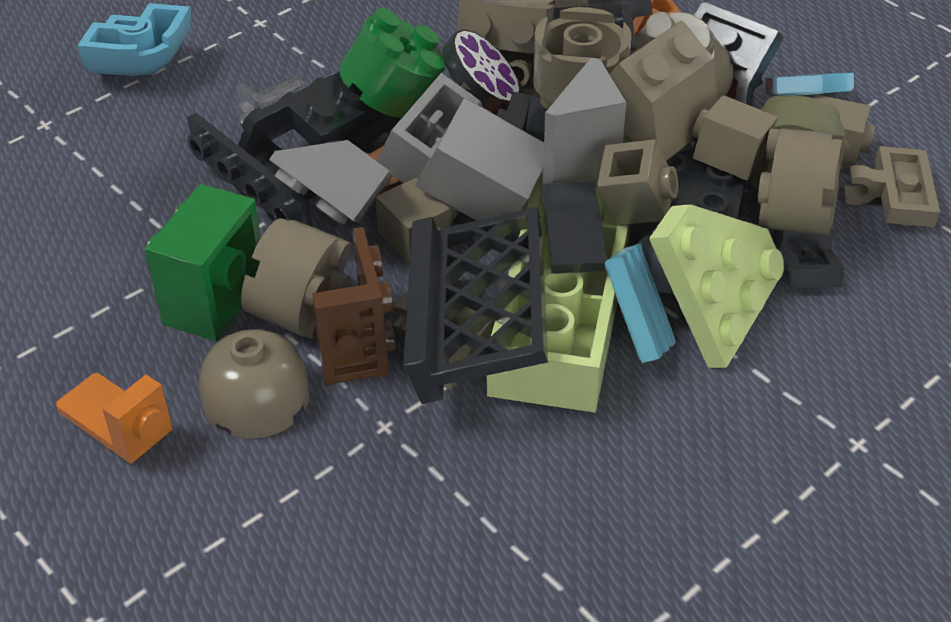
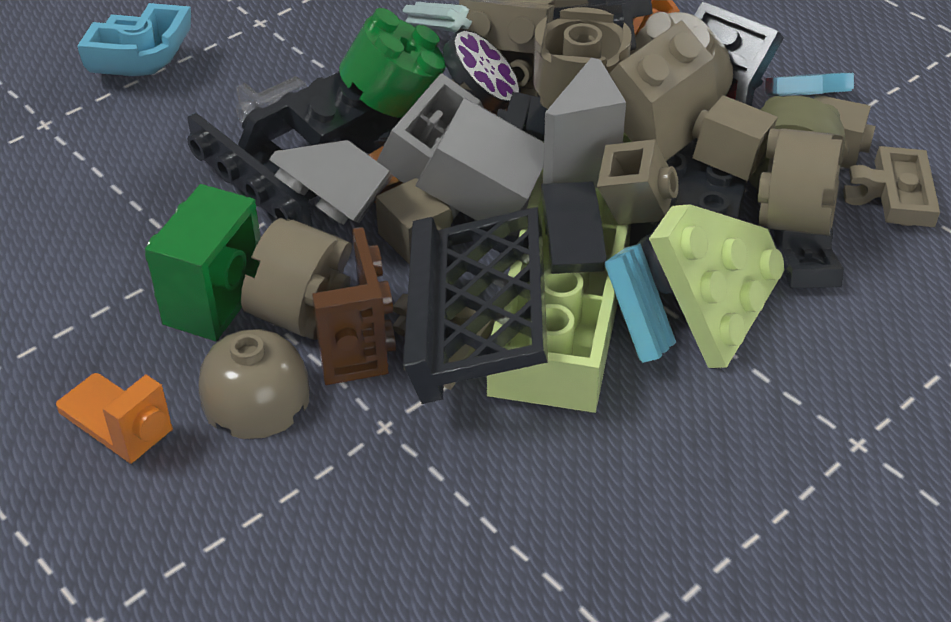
(438, 16): none -> light aqua axle

